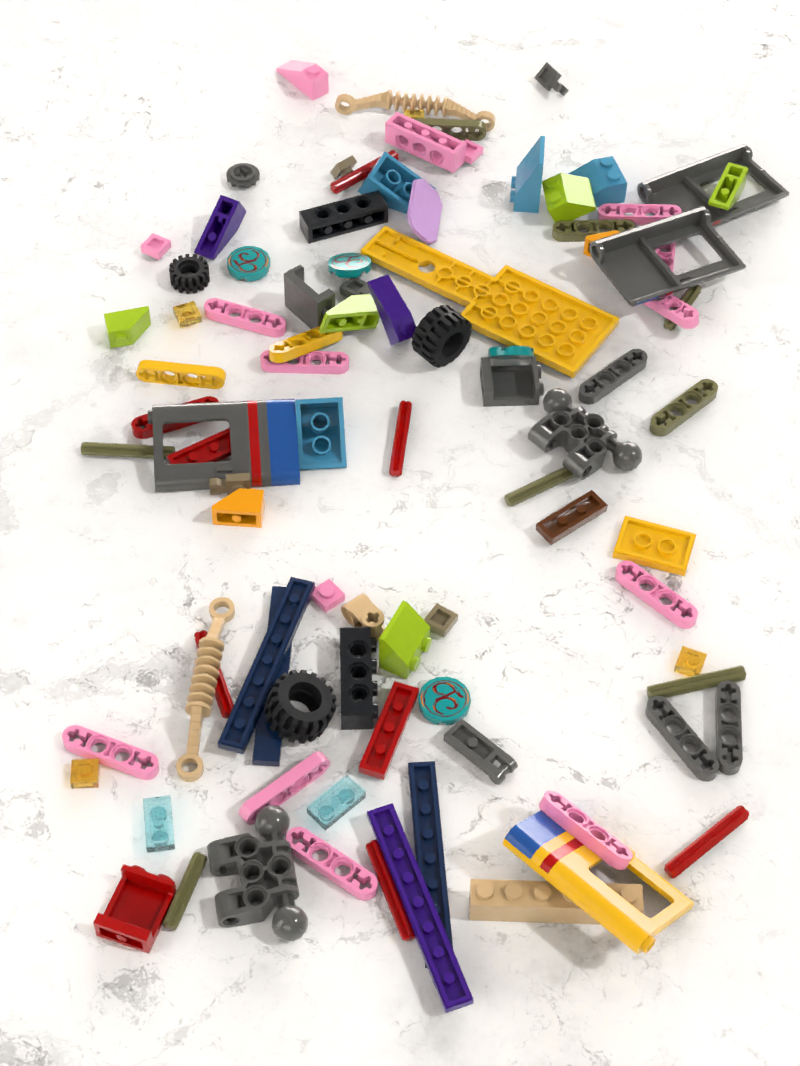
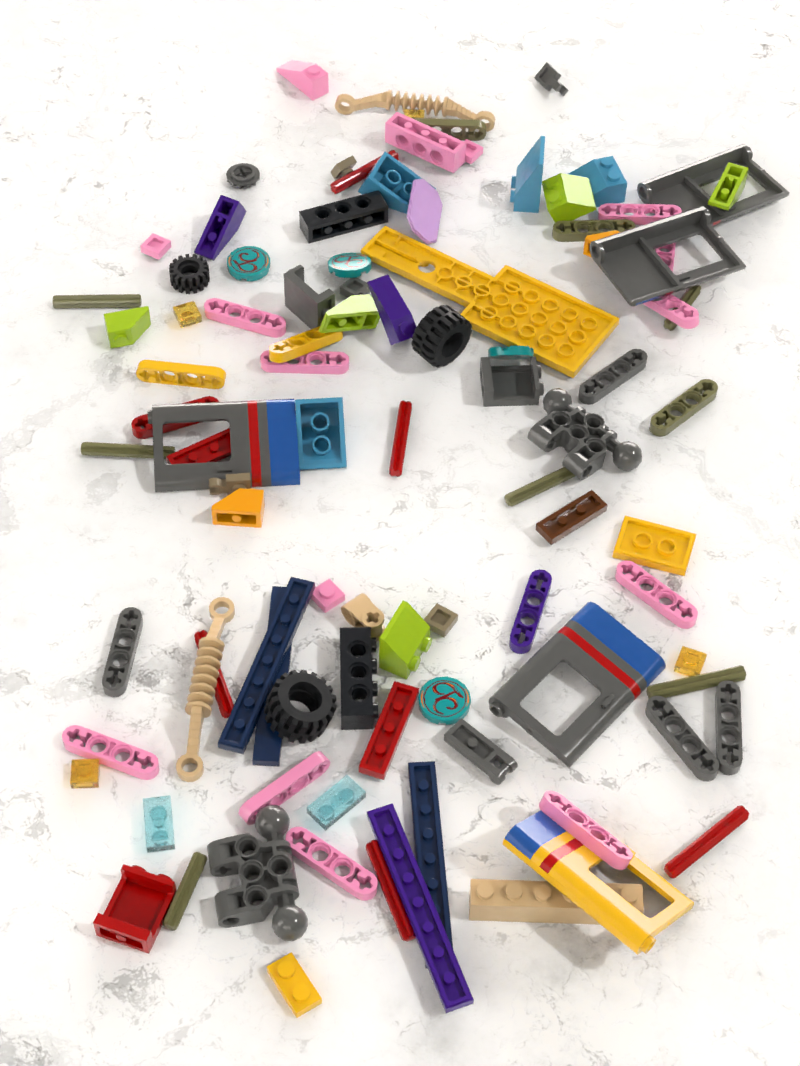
(97, 301): none -> olive axle
(122, 651): none -> dark grey beam
(294, 985): none -> yellow plate
(531, 611): none -> dark purple beam
(600, 652): none -> dark grey piece

